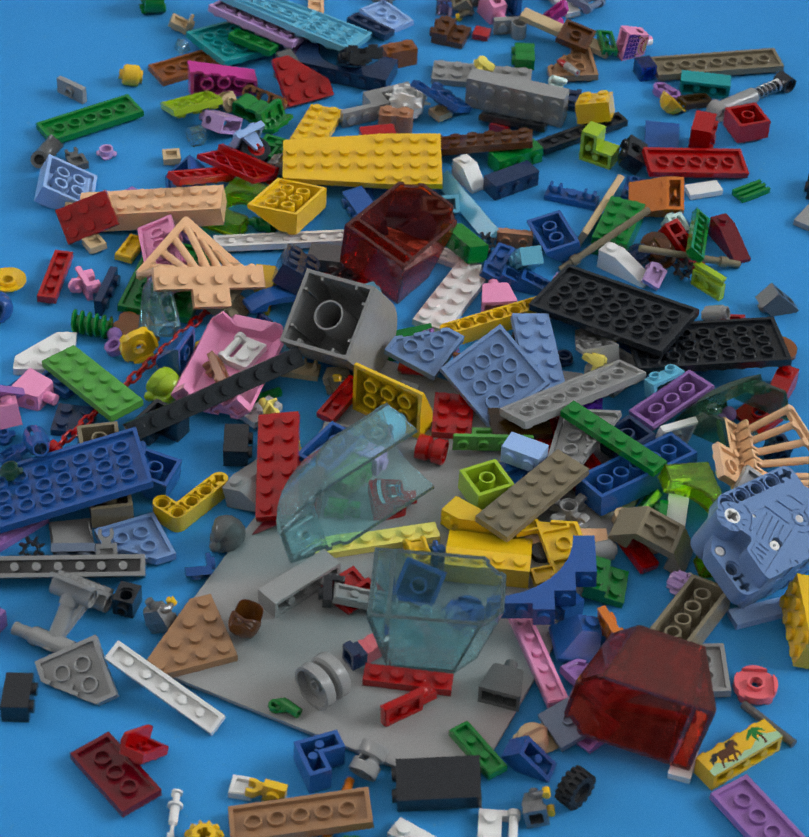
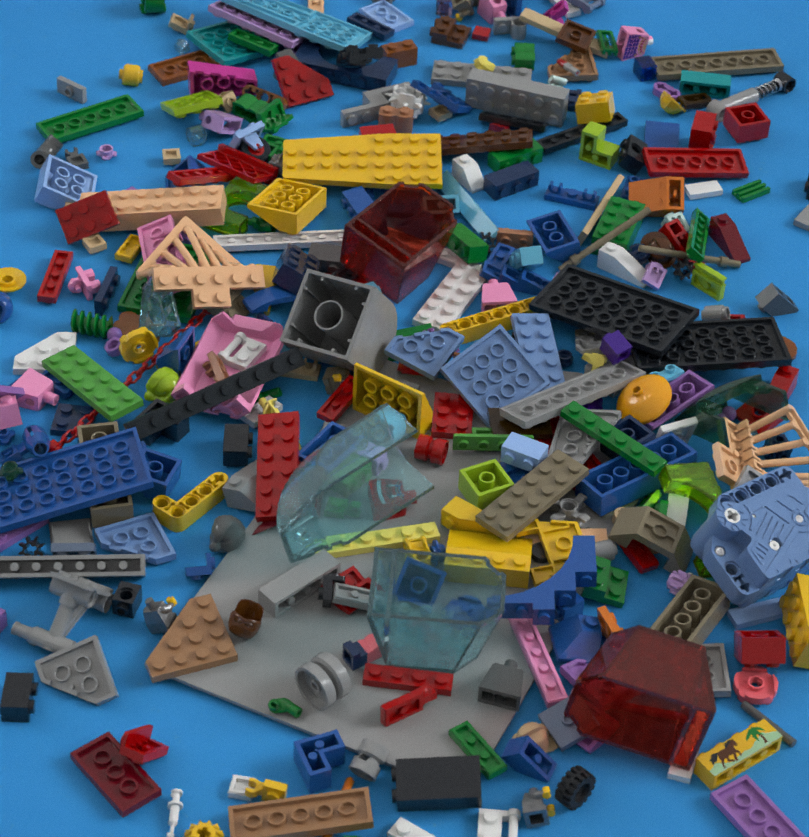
(106, 546): light grey plate -> none
(165, 688): white plate -> none
(317, 122): yellow plate -> none
(615, 347): none -> dark purple brick
(645, 398): none -> light orange dish
(760, 647): none -> red brick

